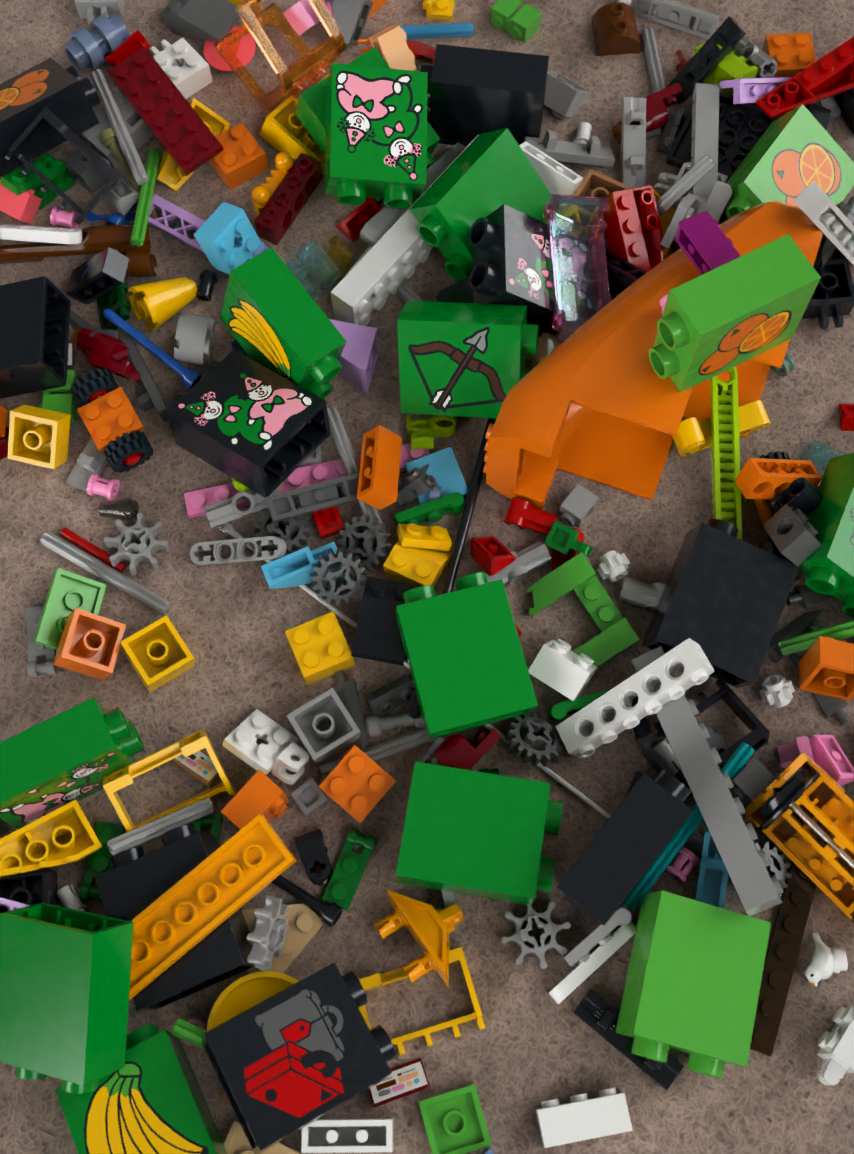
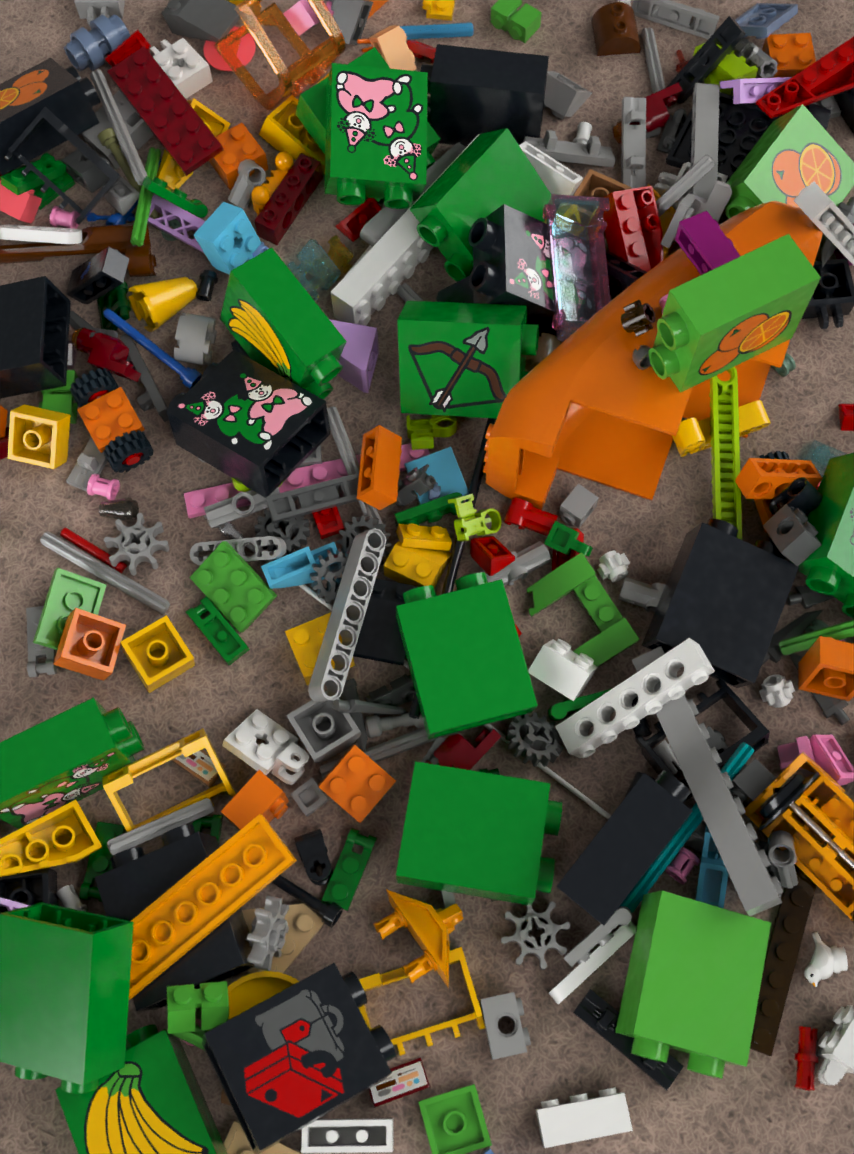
(176, 197): none -> green plate
(184, 1000): none -> bright green piece
(218, 631): none -> green plate
(233, 586): none -> bright green plate
(244, 184): none -> light grey piece
(339, 622): none -> light grey beam
(358, 706): none -> dark grey bar
(473, 522): none -> lime piece
(502, 1044): none -> light grey brick
(638, 318): none -> dark brown gear
(641, 357): none -> flat silver hinge
(765, 18): none -> sand blue plate
(784, 859): none -> light grey axle
(806, 1058): none -> red pin

